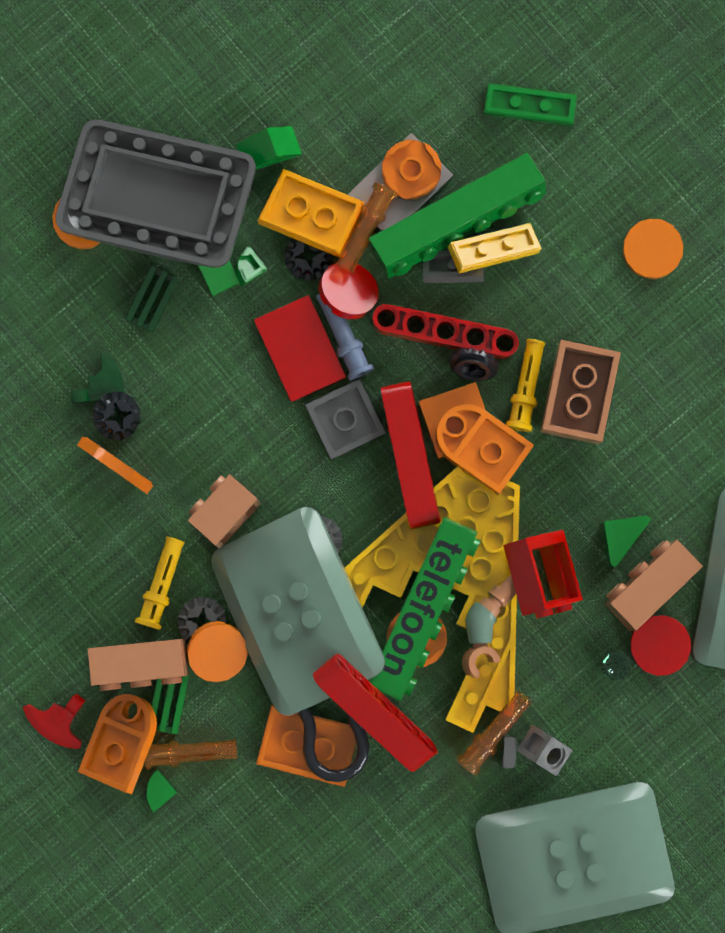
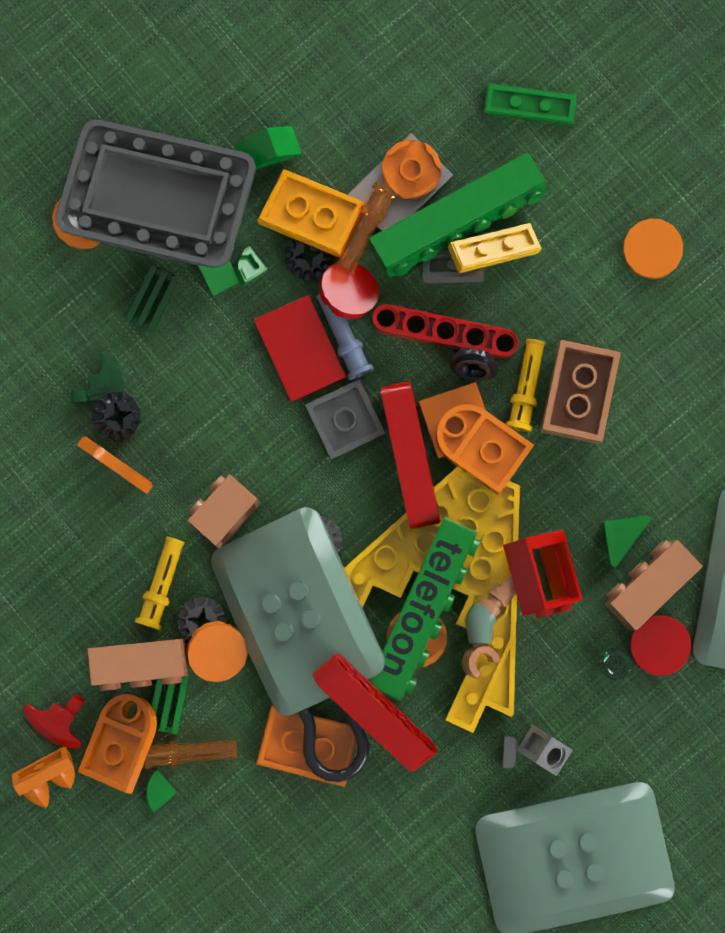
(33, 778): none -> orange tile
(486, 742): clear orange pin -> none

